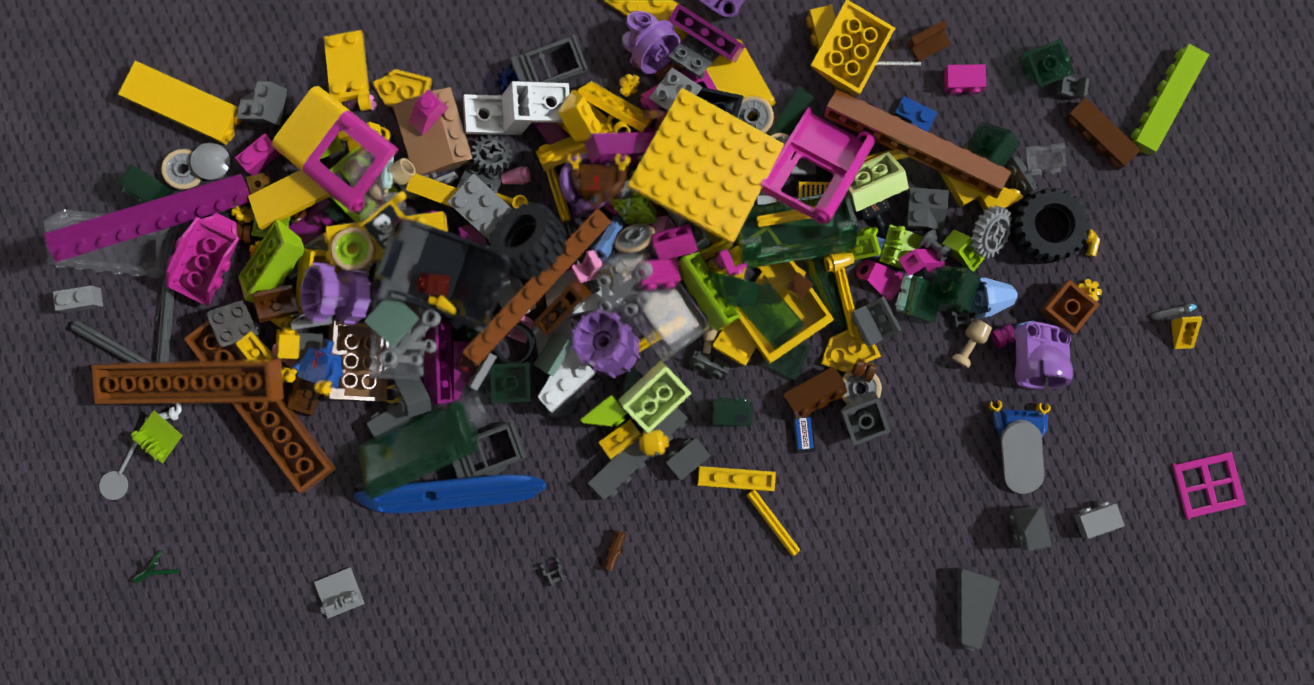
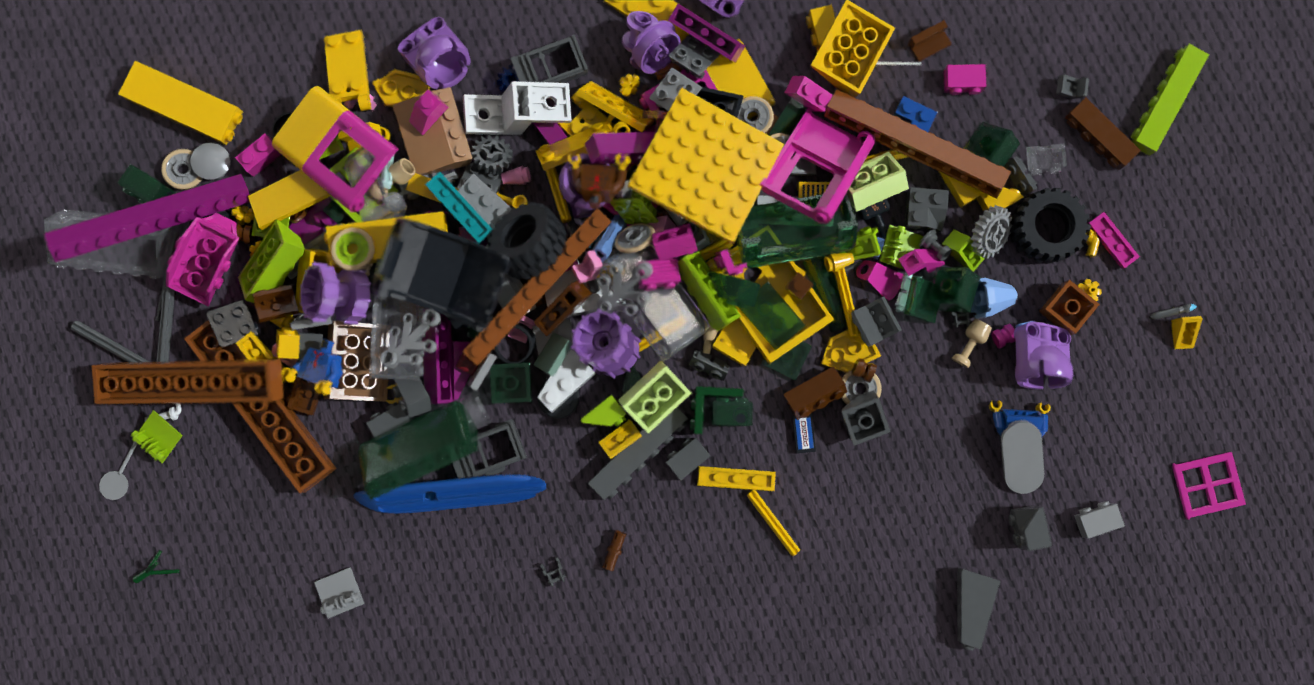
(77, 299): light grey brick -> none
(258, 182): pearl gold plate -> none
(263, 105): dark grey slope -> none
(382, 221): flag -> none
(392, 320): sand green tile -> none
(433, 284): clear red bracket -> none
(436, 54): none -> medium lavender piece
(442, 304): yellow bar -> none
(459, 207): none -> teal panel
(579, 117): yellow slope -> none
(653, 443): yellow head -> none
(697, 404): none -> dark green bracket
(780, 217): yellow axle -> none
(808, 93): none -> dark pink brick
(1047, 63): clear green slope -> none
(1113, 240): none -> dark pink plate

